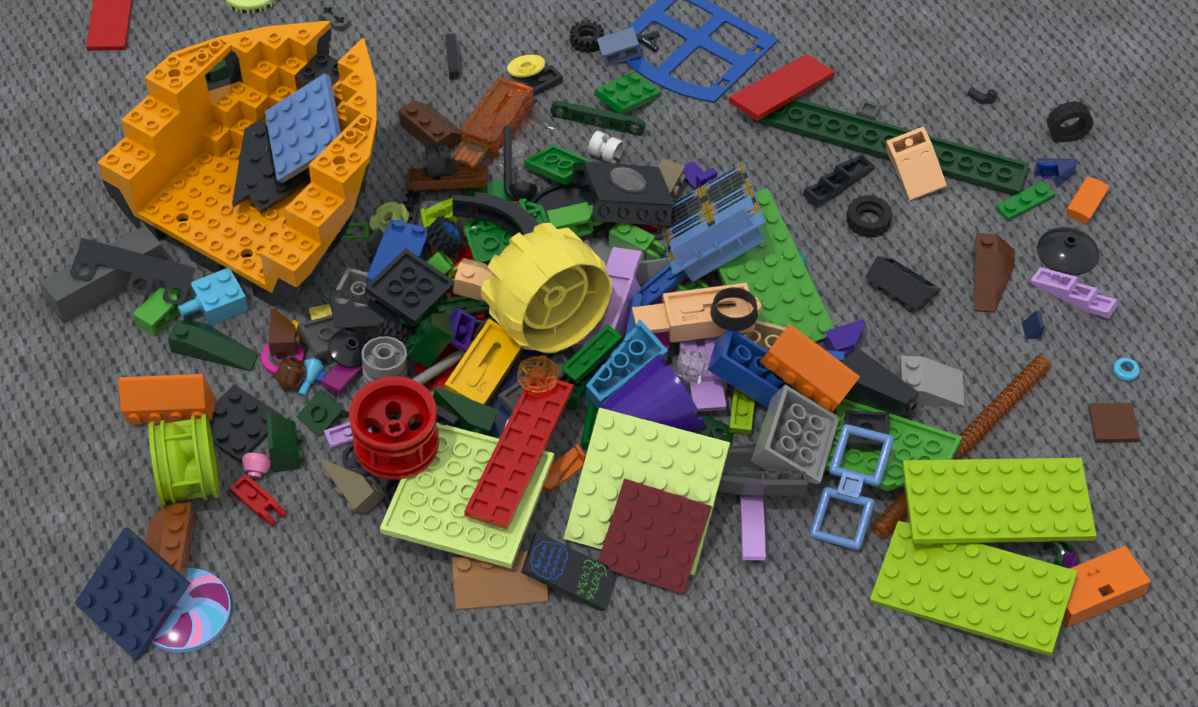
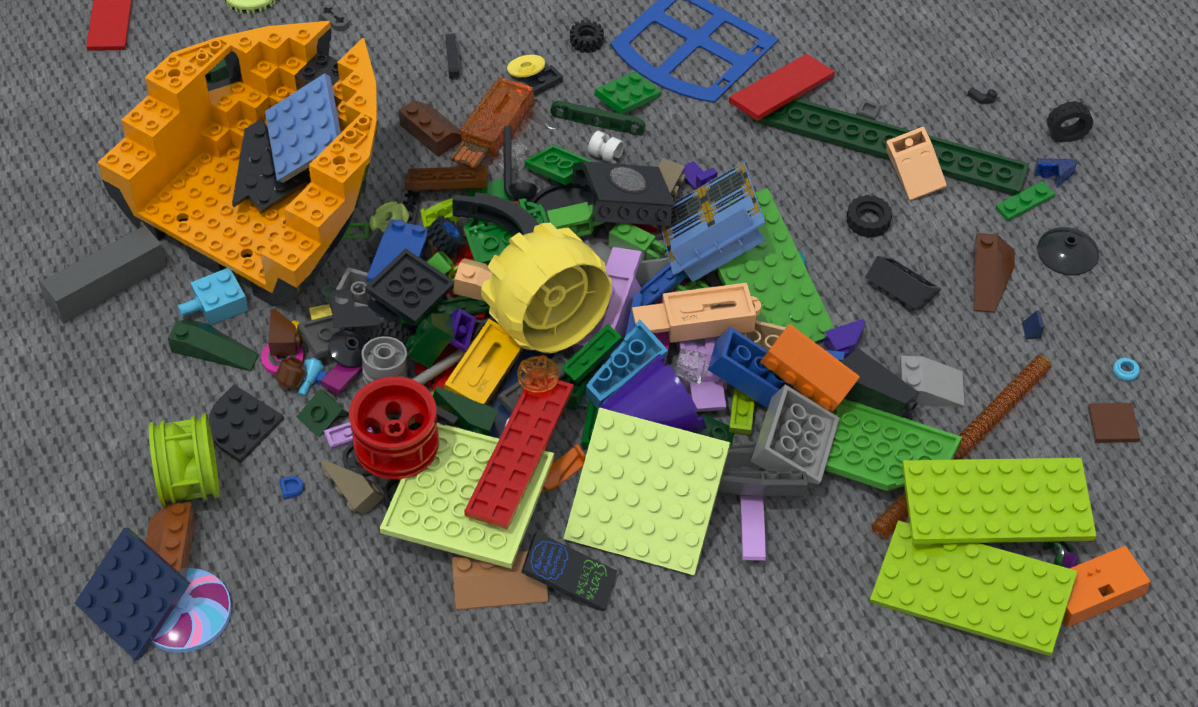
(139, 264): black piece -> none
(157, 313): bright green hinge -> none
(165, 398): orange slope -> none
(256, 464): bright pink cone -> none
(256, 499): red hinge -> none
(283, 443): dark green slope -> none
(291, 487): none -> blue tile
(437, 160): black brick -> none
(619, 46): sand blue brick -> none
(645, 39): black piece -> none
(654, 535): dark red plate -> none
(732, 323): black tyre -> none
(840, 179): black slope -> none
(851, 487): medium blue bar -> none
(868, 420): black tile -> none
(1068, 289): lavender slope -> none
(1087, 199): orange piece -> none

